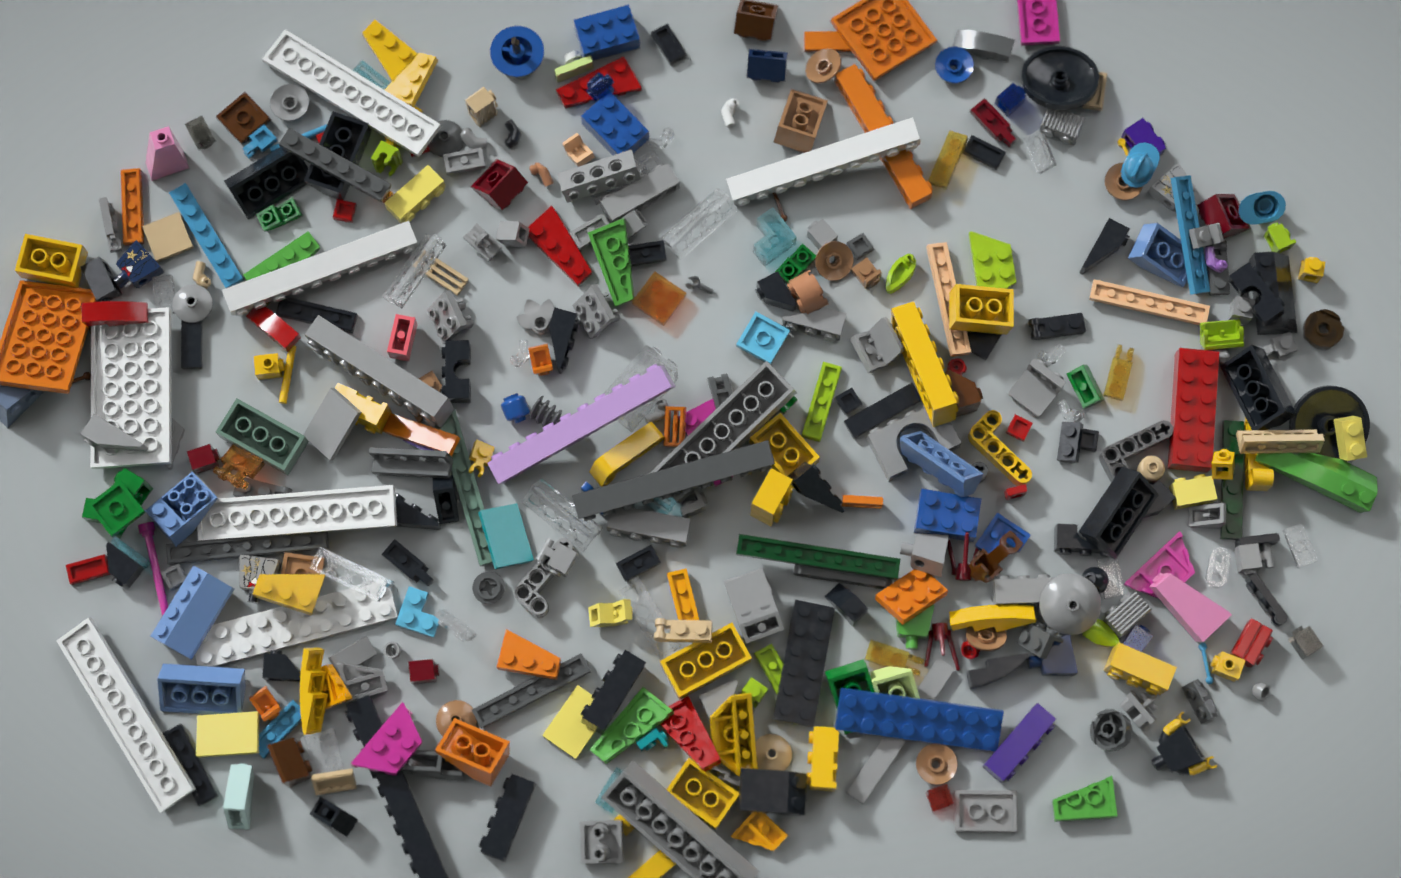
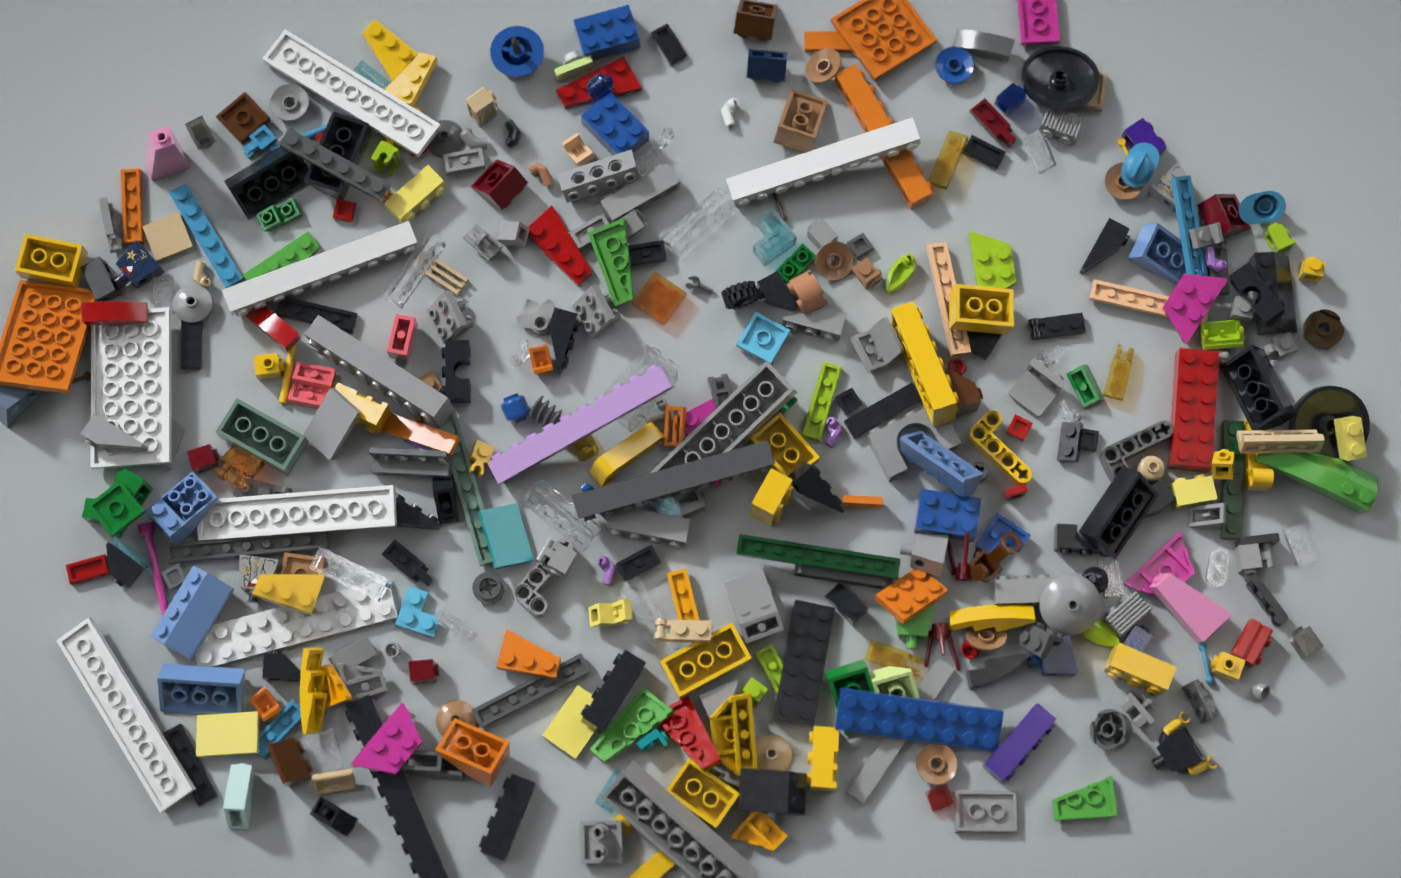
(311, 384): none -> coral slope
(586, 448): none -> clear yellow slope
(609, 569): none -> medium lavender arm
(740, 295): none -> black tyre
(834, 430): none -> medium lavender arm
(1191, 302): none -> dark pink wing

